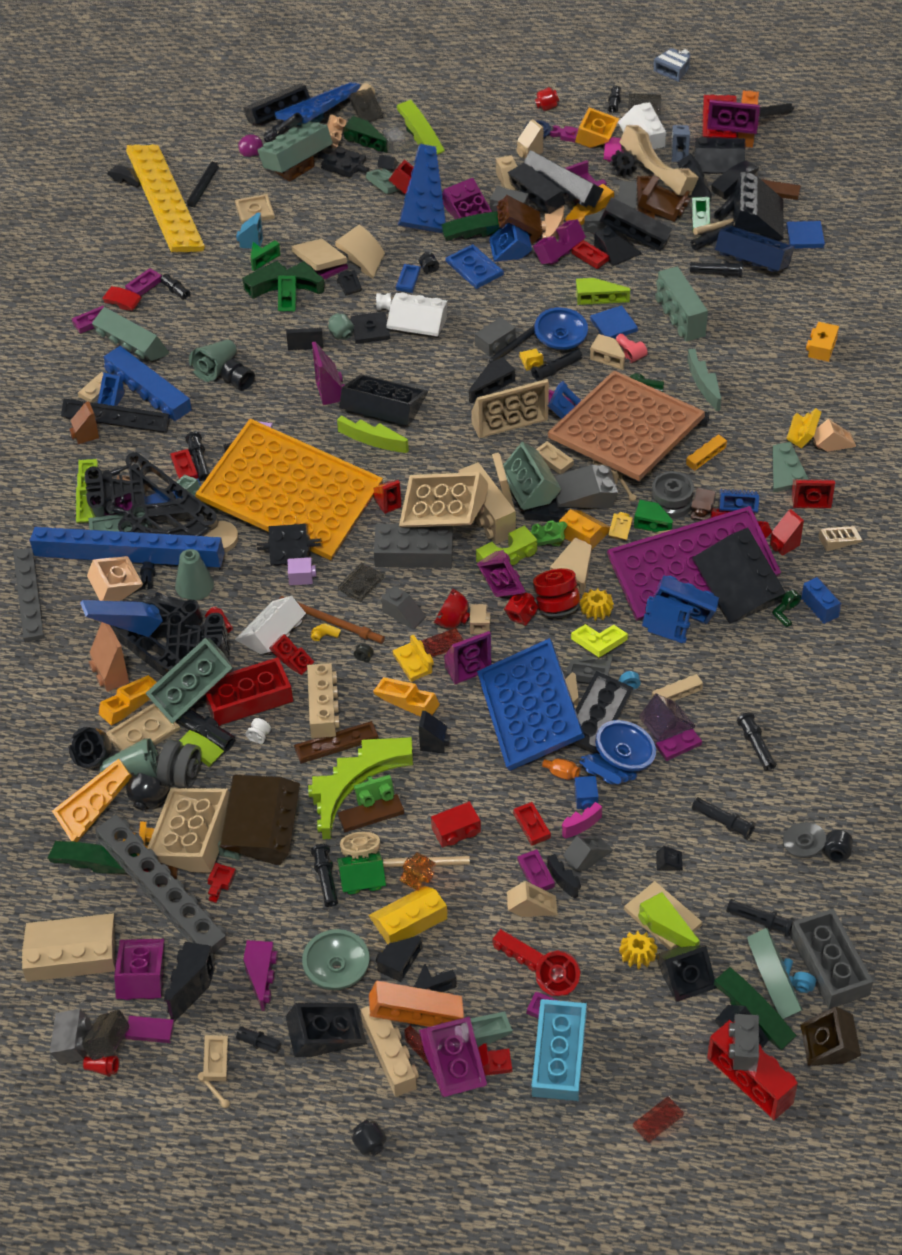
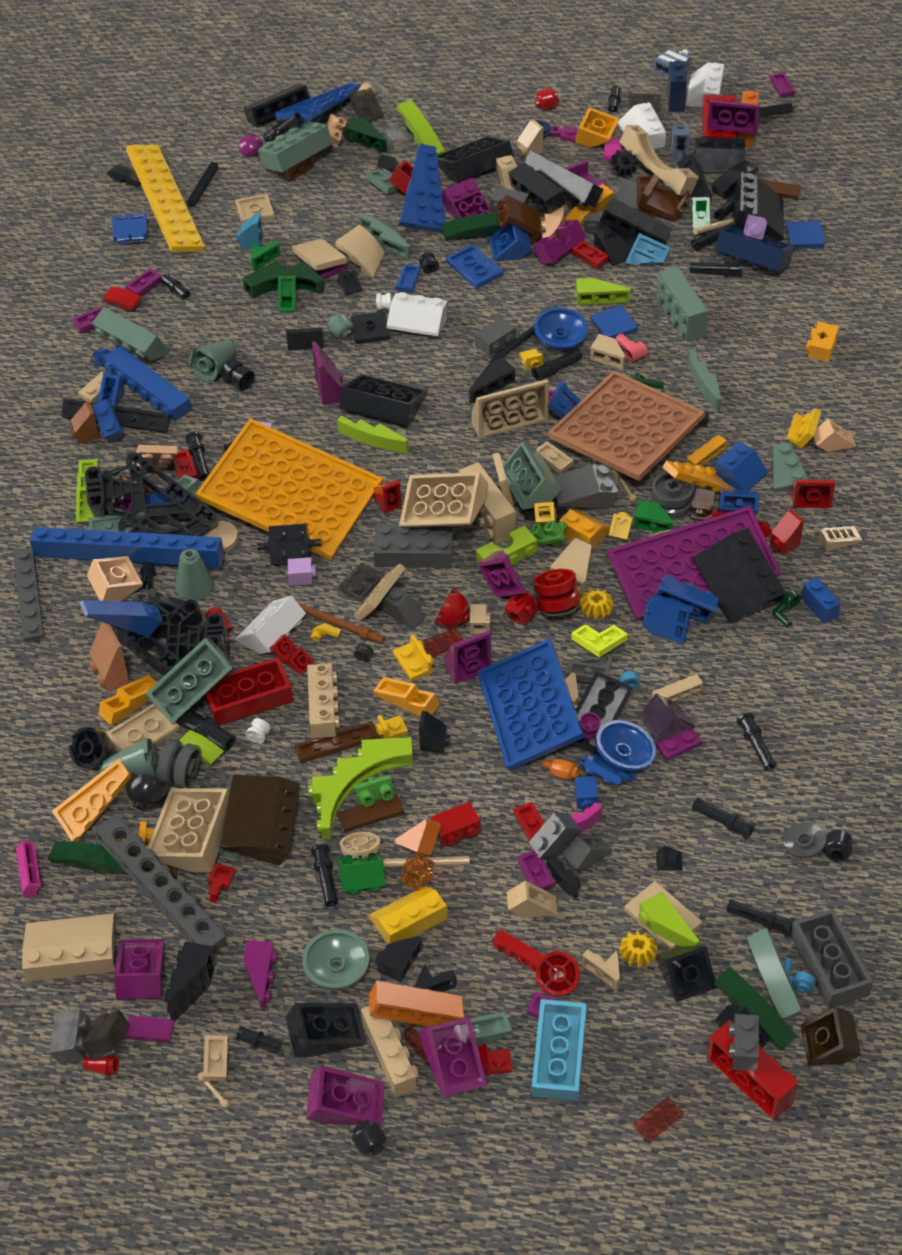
(23, 849): none -> dark pink piece
(98, 354): none -> blue plate
(108, 421): none -> blue brick
(130, 228): none -> blue plate
(158, 455): none -> light nougat plate
(343, 162): black plate -> none
(344, 1097): none -> magenta slope
(379, 592): none -> tan tile
(387, 237): none -> sand green slope
(391, 727): none -> yellow bracket
(420, 837): none -> orange slope
(473, 158): none -> black slope
(545, 512): none -> yellow brick
(554, 835): none -> dark grey brick
(592, 722): none -> magenta wheel
(605, 971): none -> tan slope
(647, 252): none -> dark azure wing
(676, 86): none -> dark blue brick
(698, 474): none -> light orange wing
(705, 82): none -> white slope
(741, 467): none -> blue slope
(755, 226): none -> lavender brick
(782, 85): none -> magenta tile

